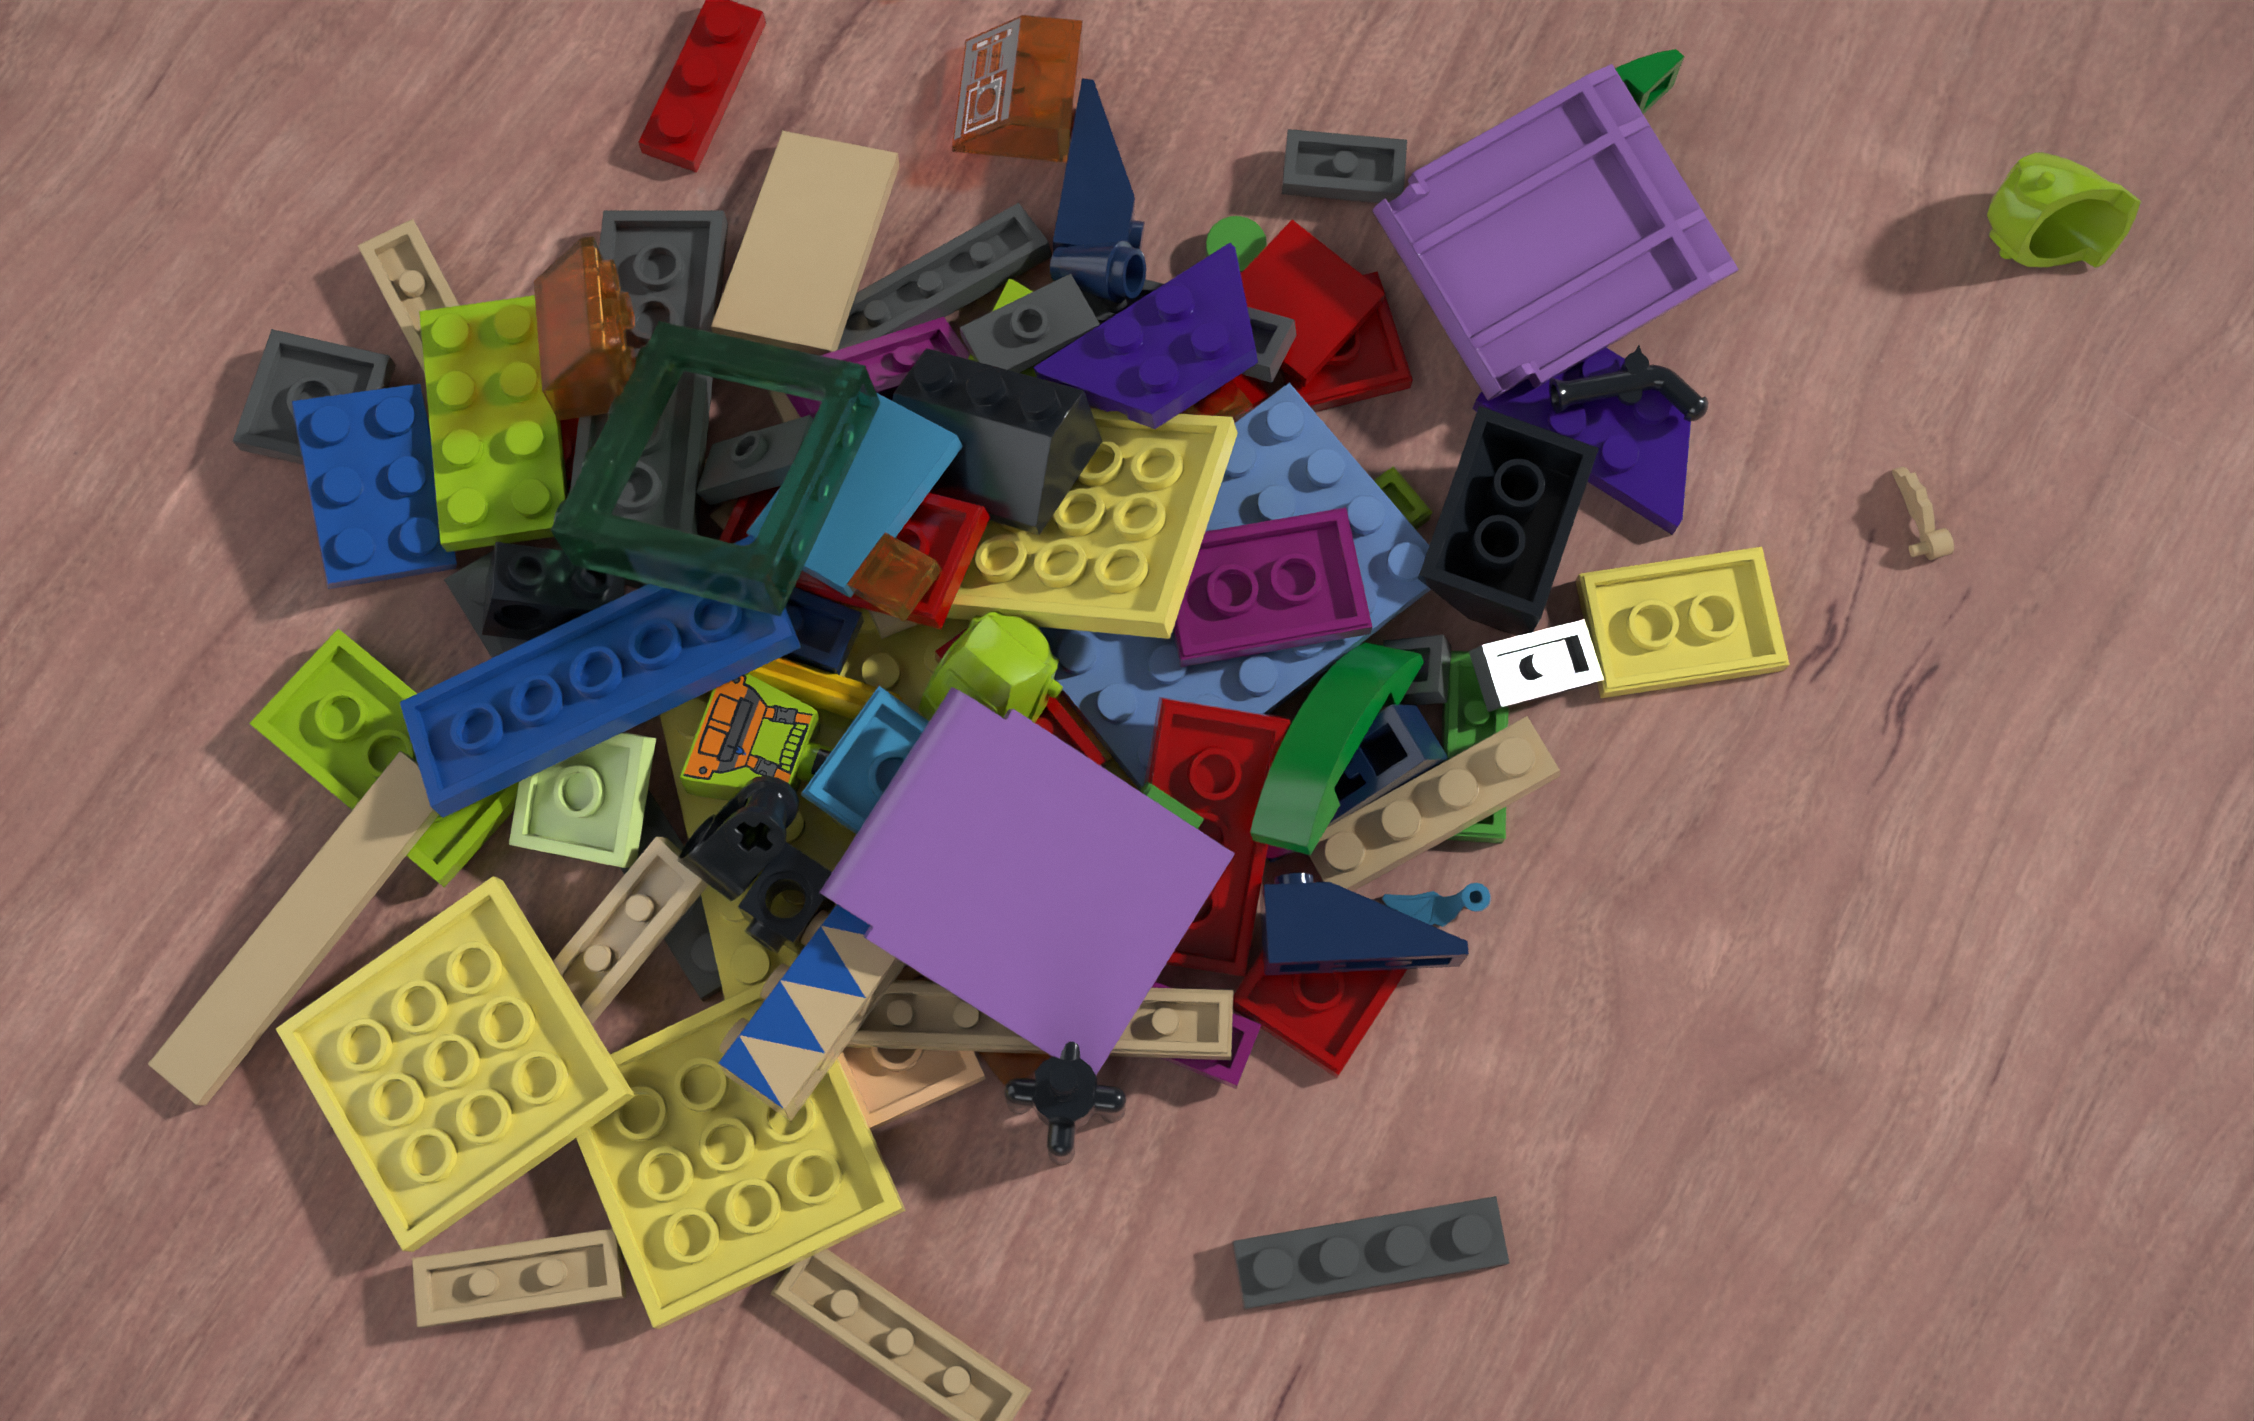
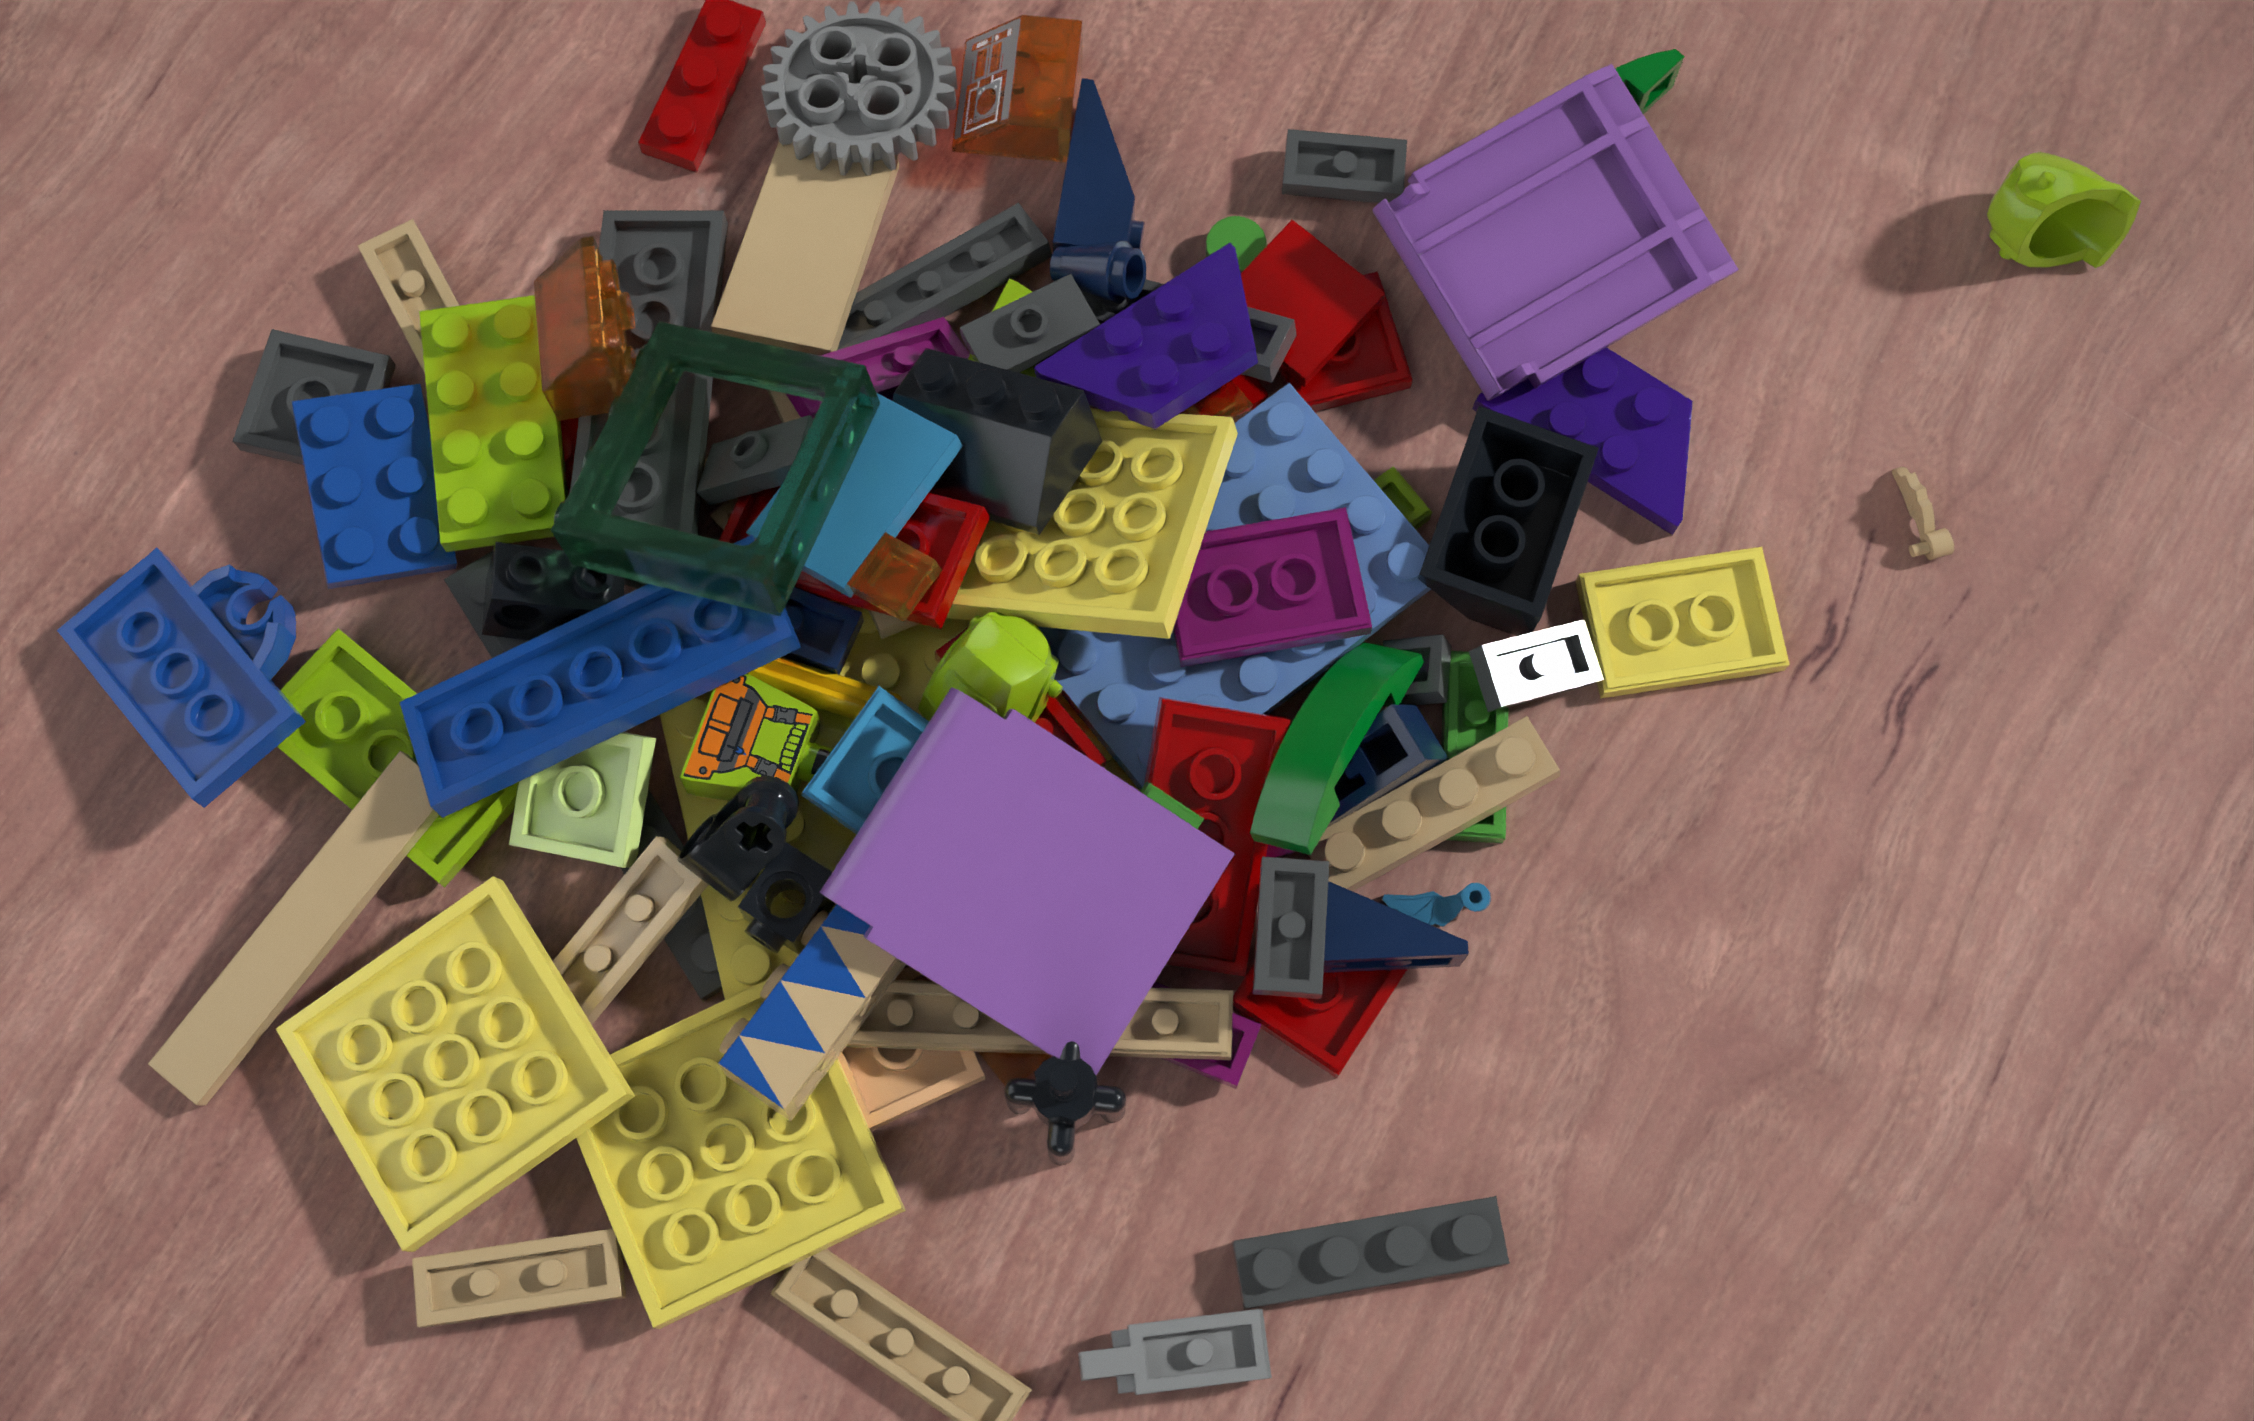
(192, 667): none -> blue plate
(859, 88): none -> light grey gear
(1183, 1353): none -> light grey hinge
(1291, 927): none -> dark grey plate
(1627, 385): black piece -> none

